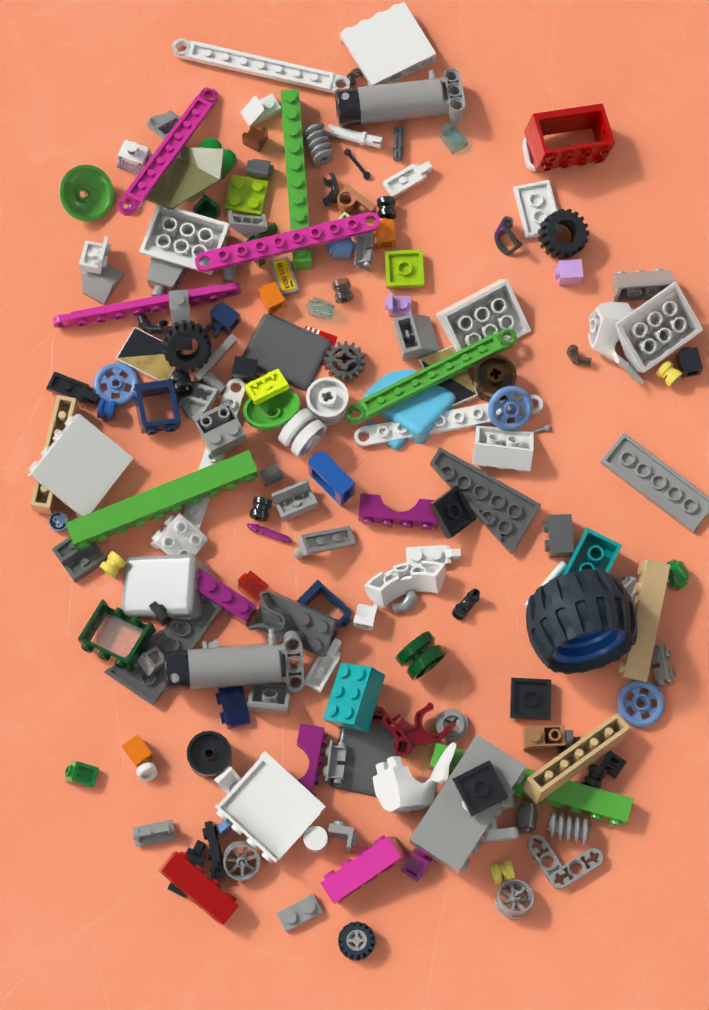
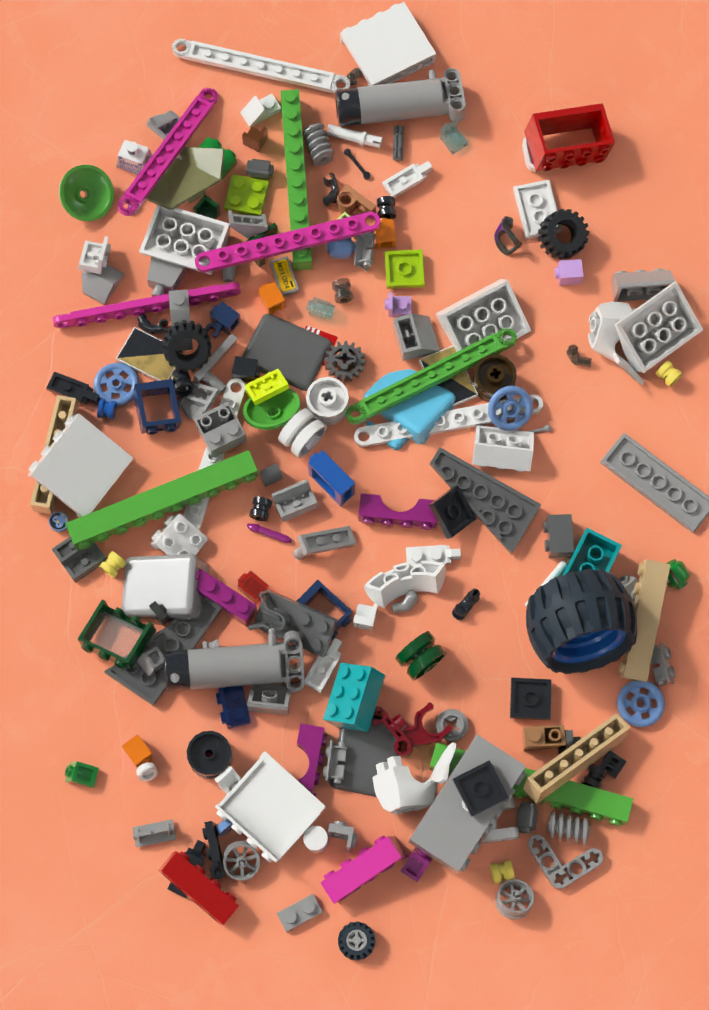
(689, 362): black brick -> none

